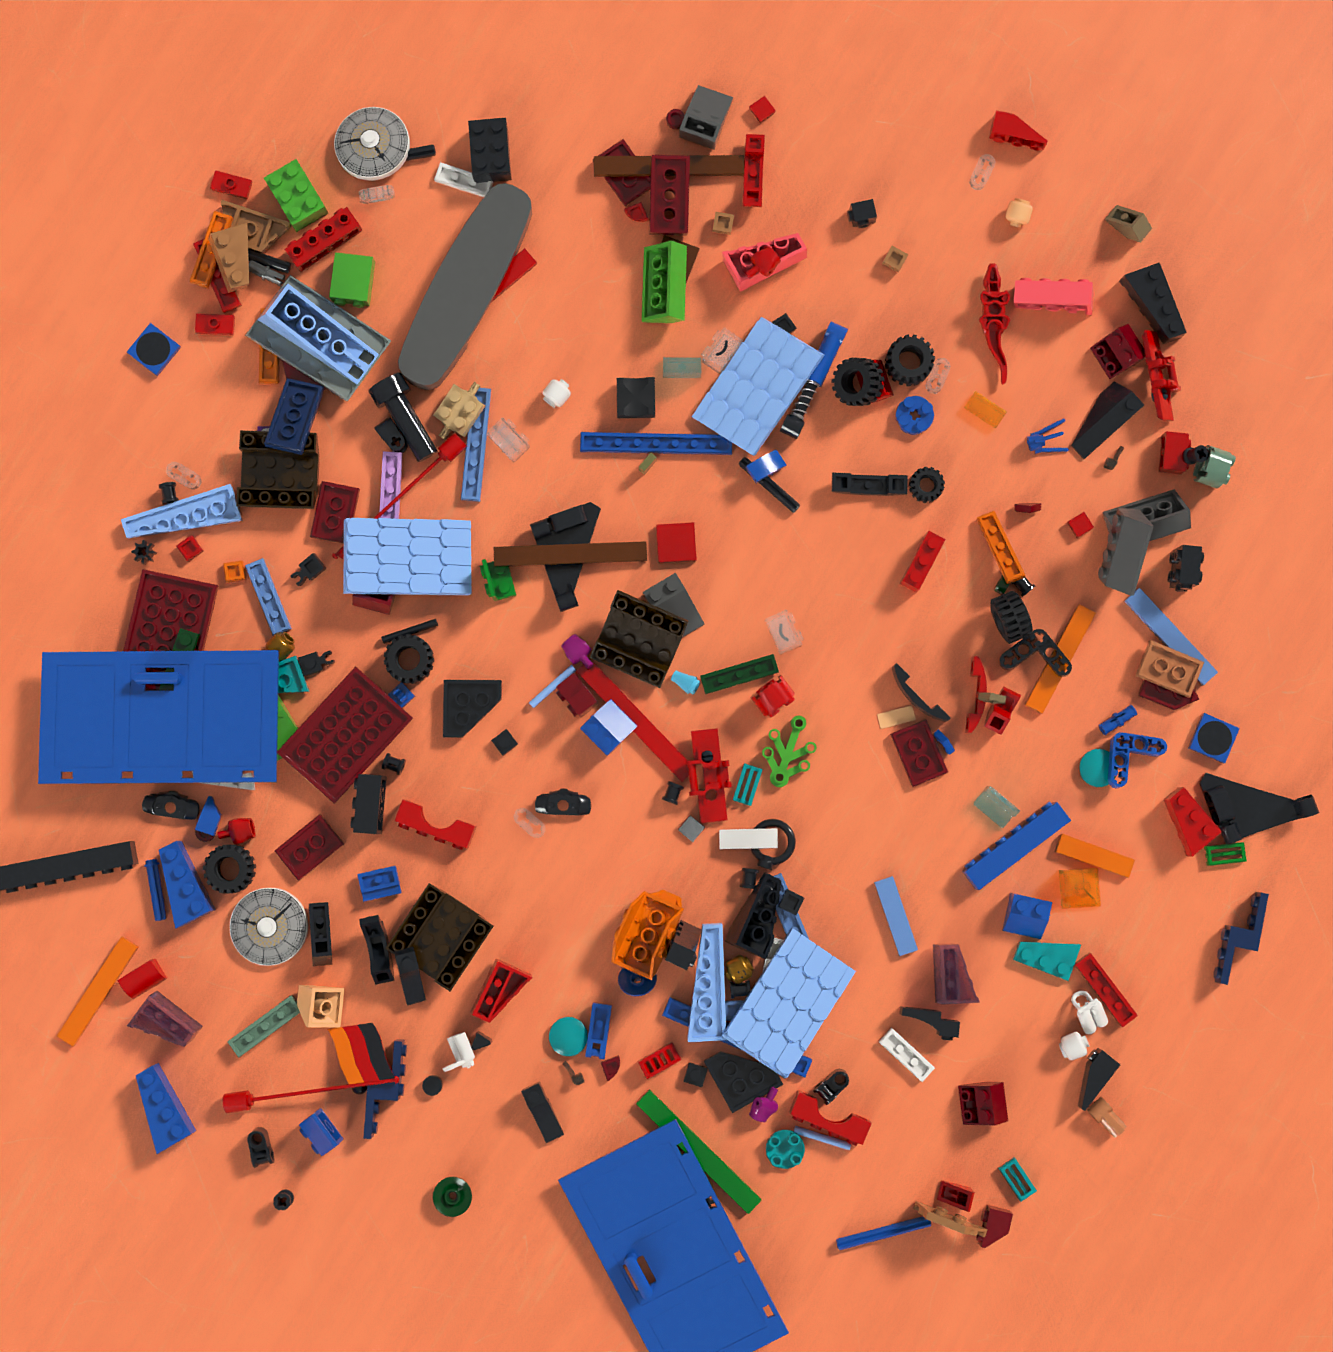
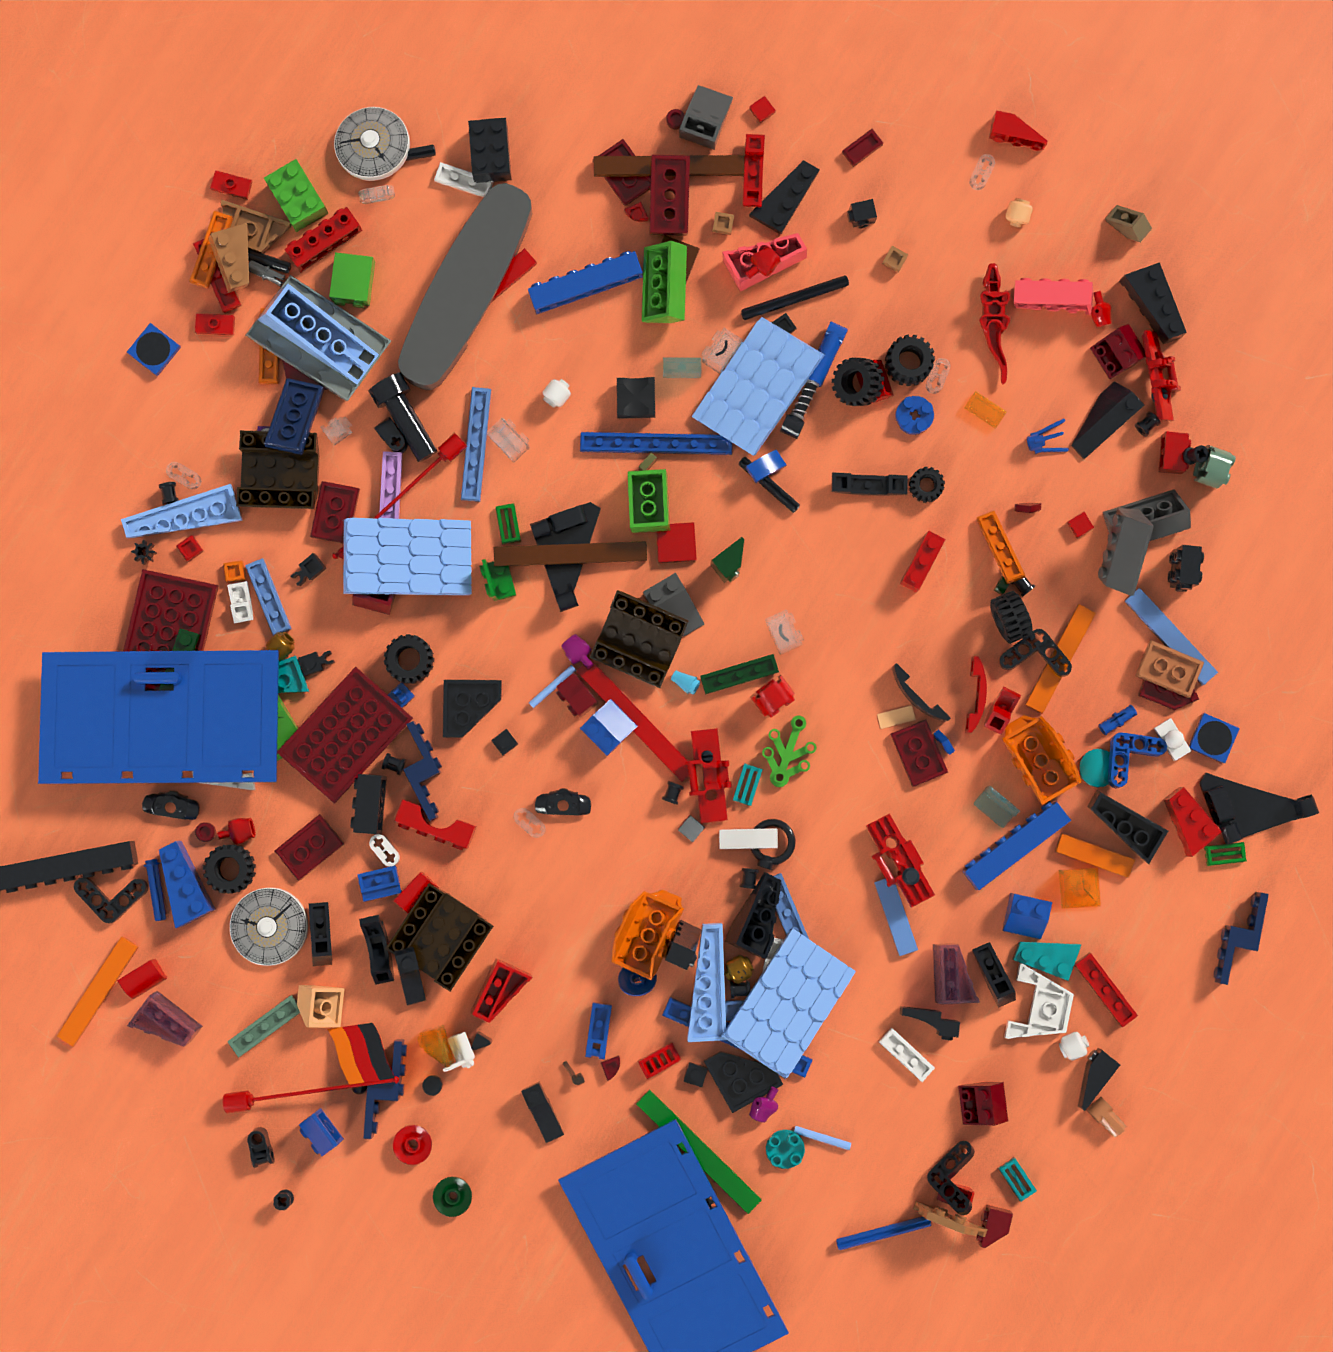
(113, 904): none -> black beam
(163, 1109): blue wedge -> none
(209, 818): blue slope -> none
(240, 602): none -> white slope
(337, 430): none -> clear brick
(381, 853): none -> white beam
(407, 1153): none -> red dish
(411, 630): black bar -> none
(413, 891): none -> red brick
(423, 770): none -> dark blue bracket
(436, 1045): none -> clear yellow slope
(459, 410): tan plate -> none
(511, 539): none -> green tile
(568, 1036): teal dish -> none
(586, 282): none -> blue brick
(648, 501): none -> bright green brick
(729, 561): none -> dark green slope
(785, 198): none -> black wing
(791, 902): black plate -> none
(794, 297): none -> black axle
(831, 1087): black piece -> none
(853, 1127): red arch -> none
(862, 147): none -> dark red tile
(905, 856): none -> red piece
(947, 1174): none -> black beam
(992, 698): dark tan tile -> none
(994, 975): none -> black slope
(1041, 757): none -> orange slope
(1048, 1009): none -> white wing
(1091, 1014): white piece -> none
(1101, 311): none -> red piece
(1111, 463): clear smoke hand -> none
(1135, 830): none -> black wedge
(1147, 424): none -> black bush
(1174, 739): none -> white tile

